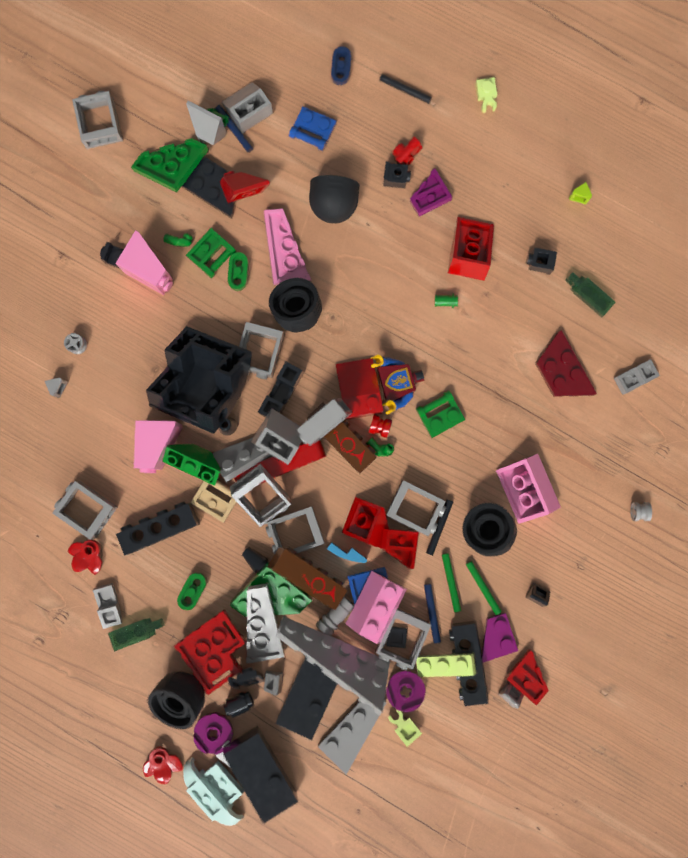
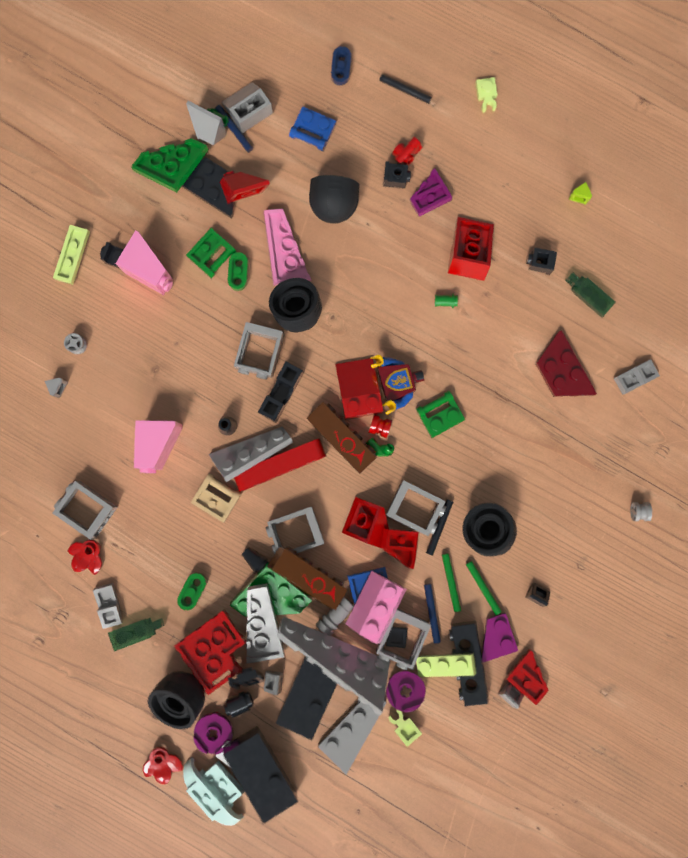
(71, 254): none -> yellowish green plate
(98, 137): light grey window -> none
(127, 536): black brick -> none
(177, 241): green arm -> none
(194, 461): green slope -> none
(200, 379): black slope -> none
(250, 481): light grey window -> none
(278, 436): light grey slope -> none
(324, 421): light grey window -> none
(352, 554): dark azure slope -> none
(528, 489): bright pink slope -> none

